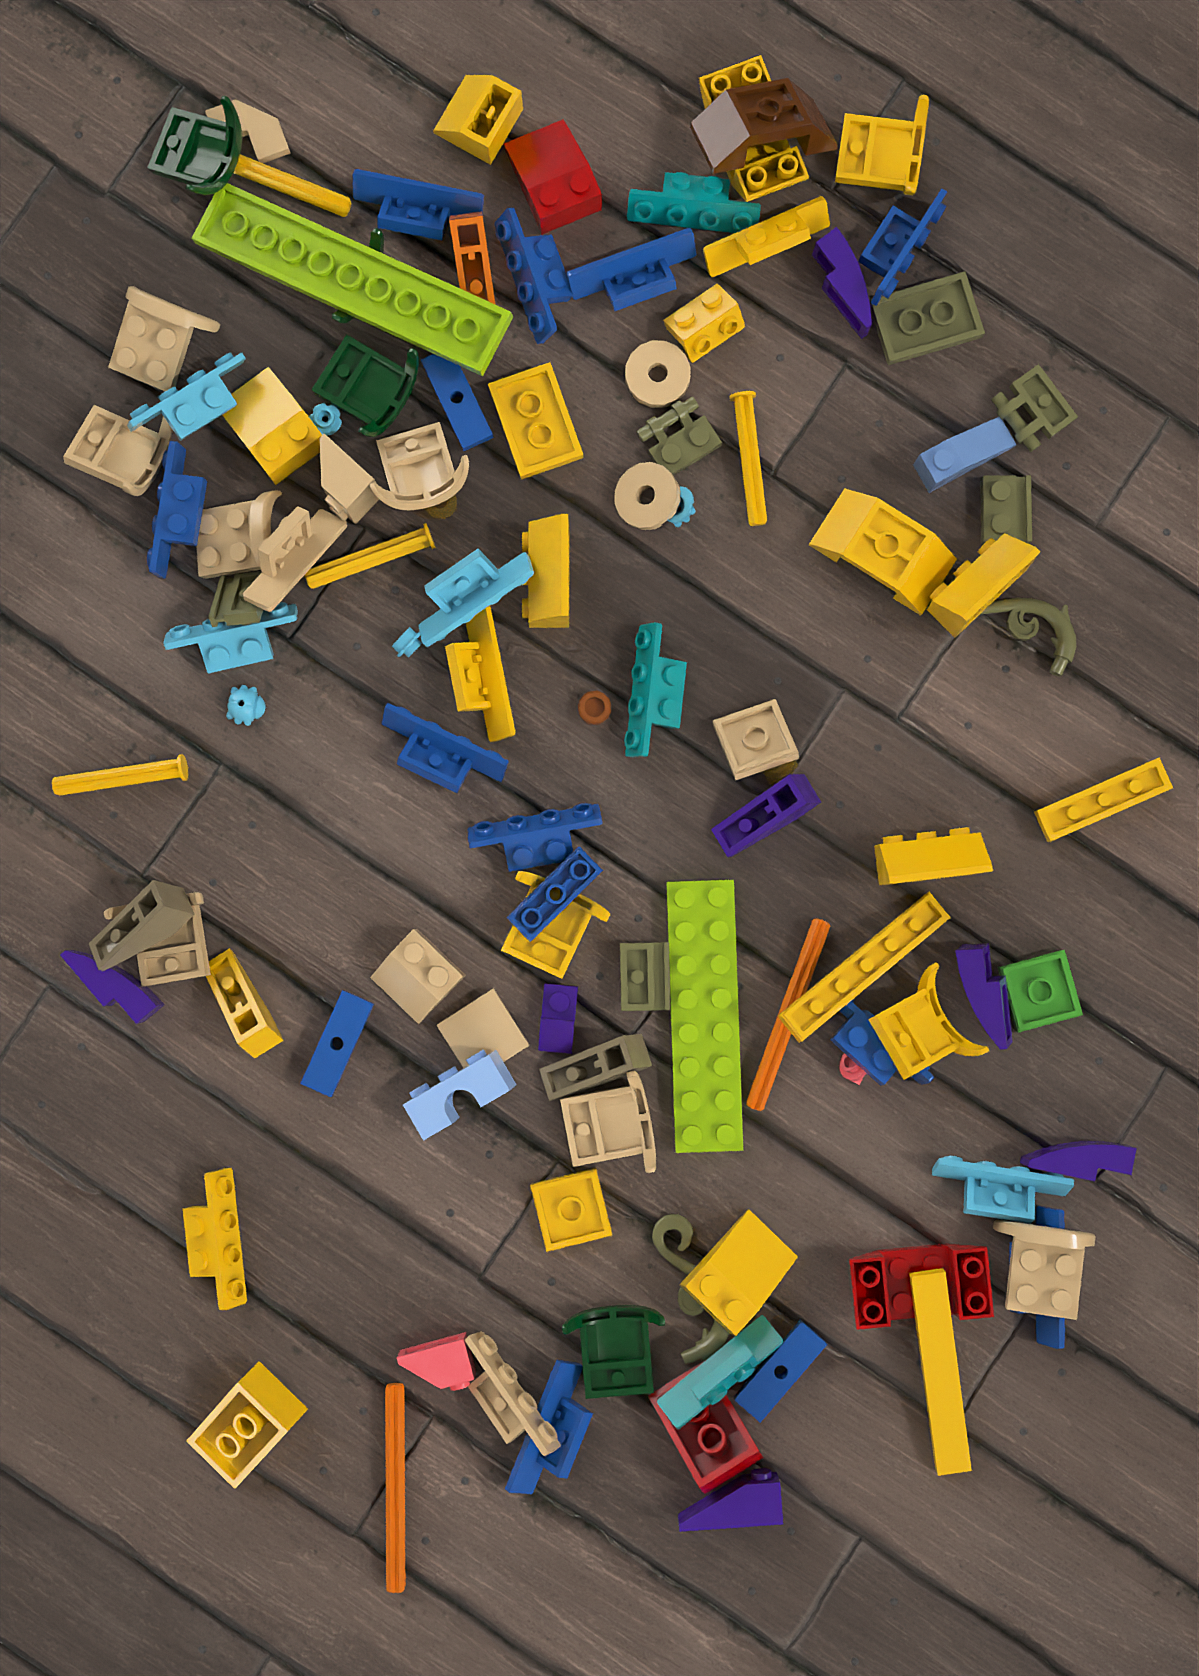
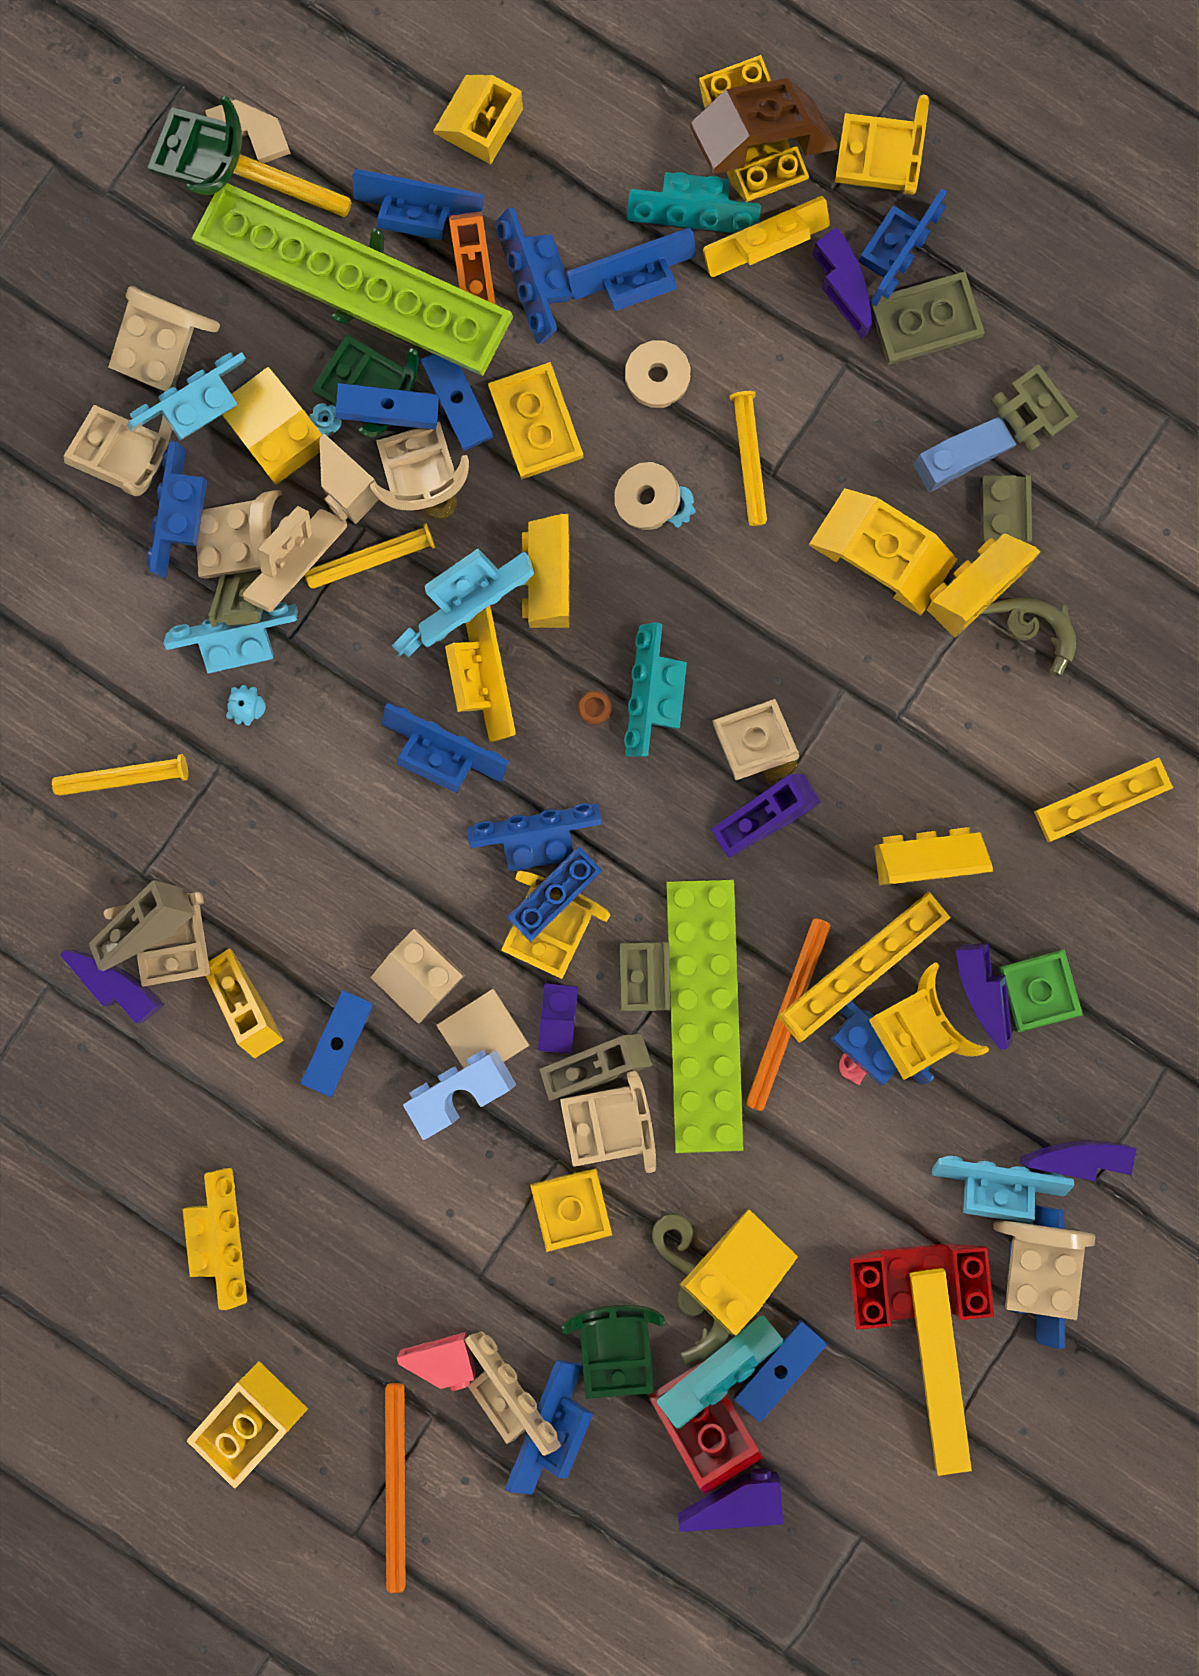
(387, 406): none -> blue tile
(554, 176): red slope -> none
(685, 446): olive plate -> none
(705, 322): yellow bracket -> none

